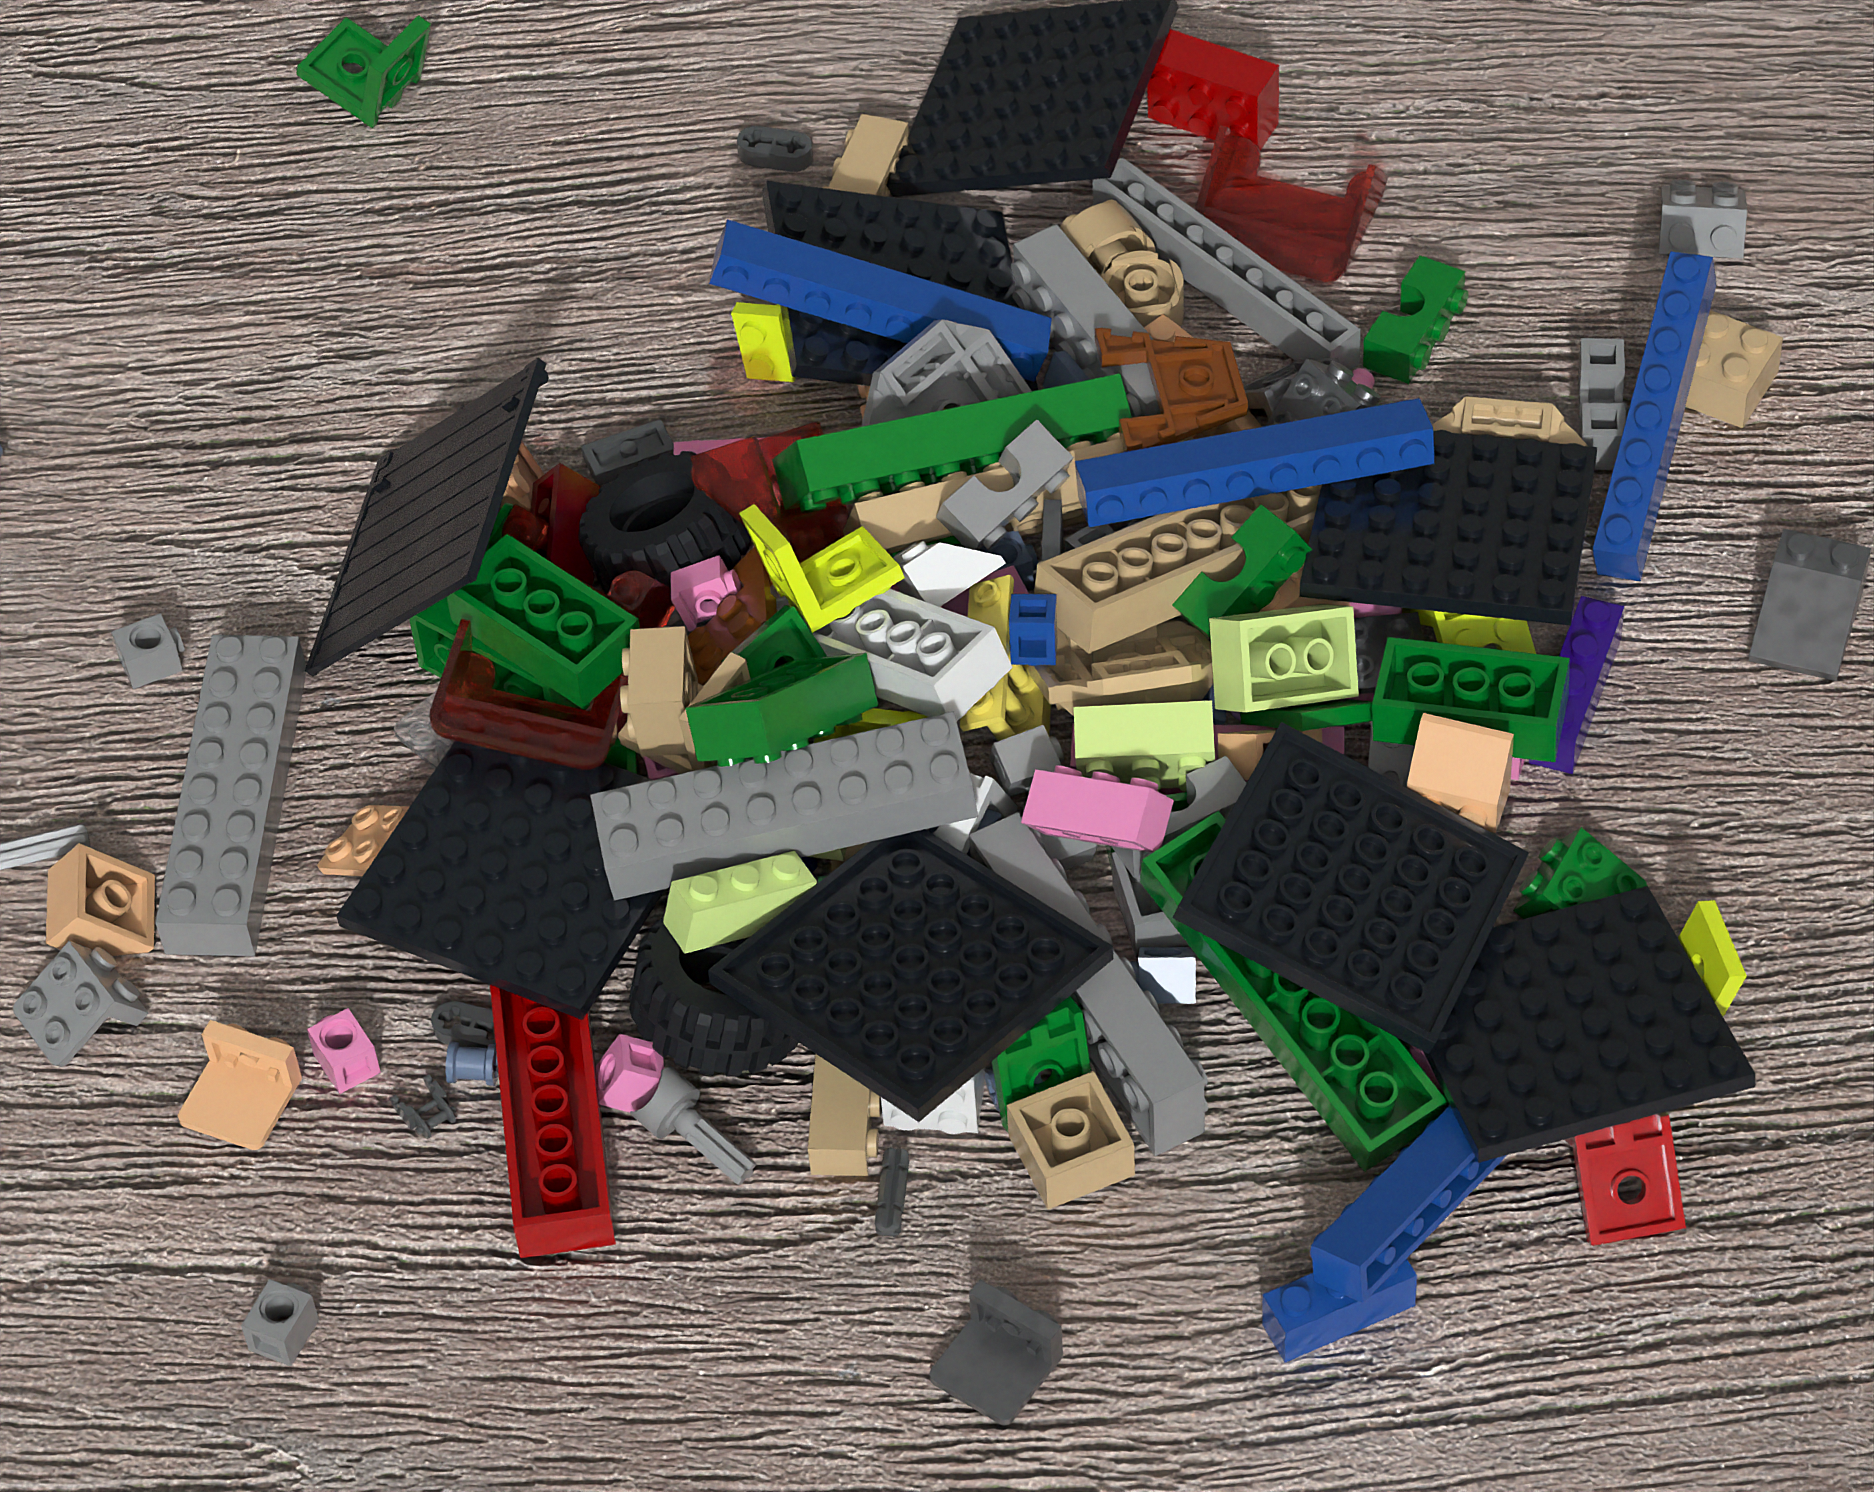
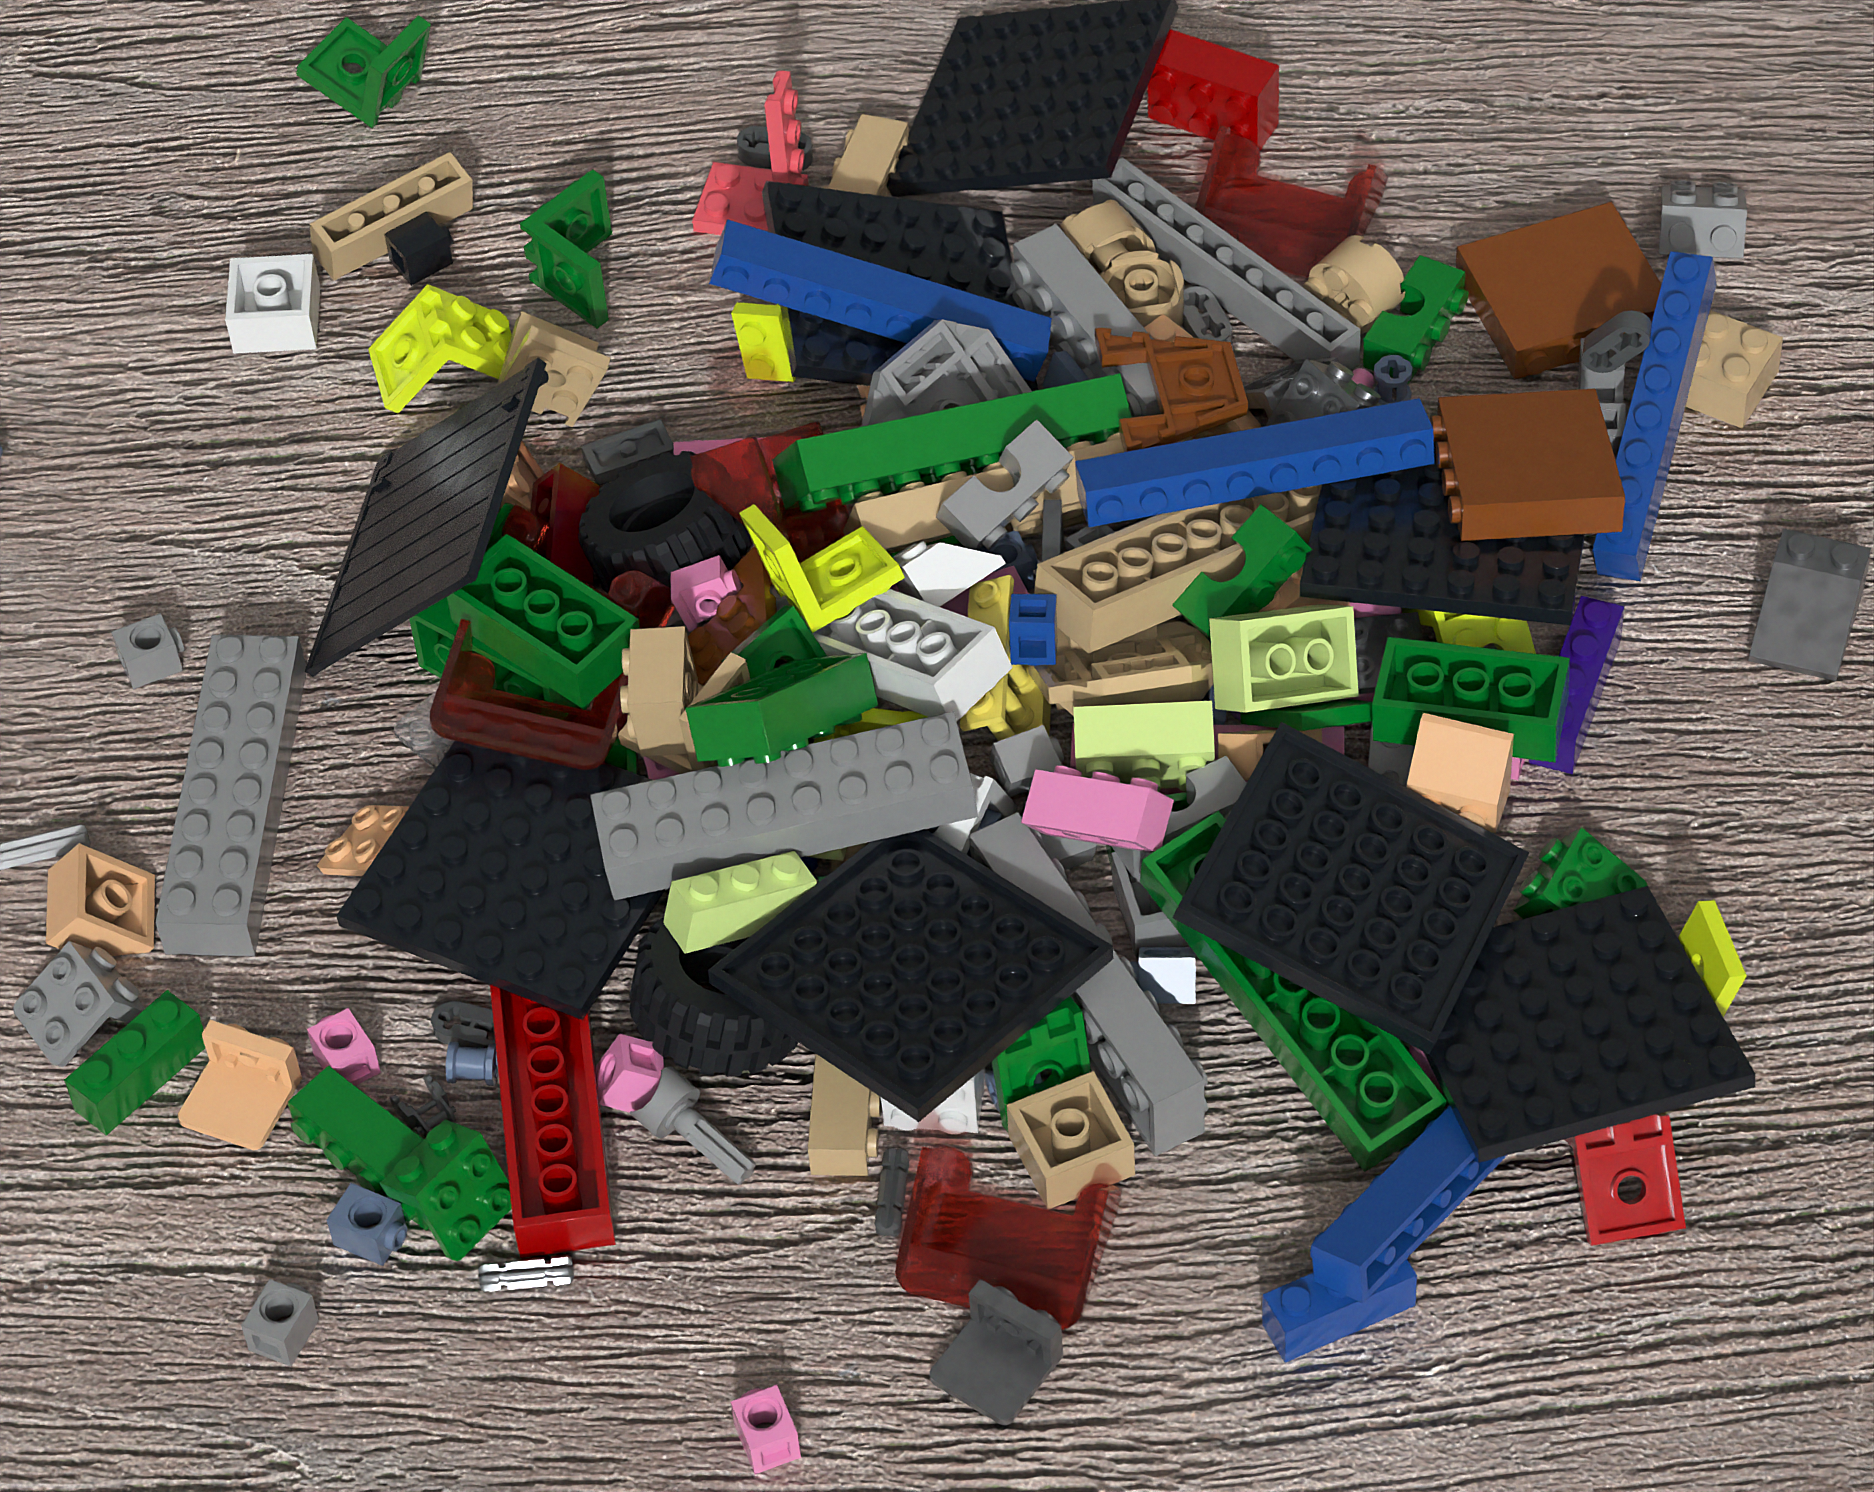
(136, 1062): none -> green brick
(273, 303): none -> white brick
(353, 1132): none -> green brick
(357, 230): none -> tan brick
(362, 1208): none -> sand blue brick
(419, 248): none -> black brick
(429, 334): none -> neon yellow bracket
(453, 1186): none -> green bracket
(526, 1273): none -> axle
(560, 242): none -> green bracket
(571, 364): none -> tan bracket
(736, 190): none -> coral bracket
(771, 1445): none -> bright pink brick
(969, 1236): none -> clear red windscreen
(1211, 318): none -> light grey beam
(1357, 281): none -> tan brick
(1401, 375): none -> sand blue bush
(1527, 464): none -> dark orange brick
(1555, 285): none -> dark orange brick
(1621, 346): none -> dark grey beam

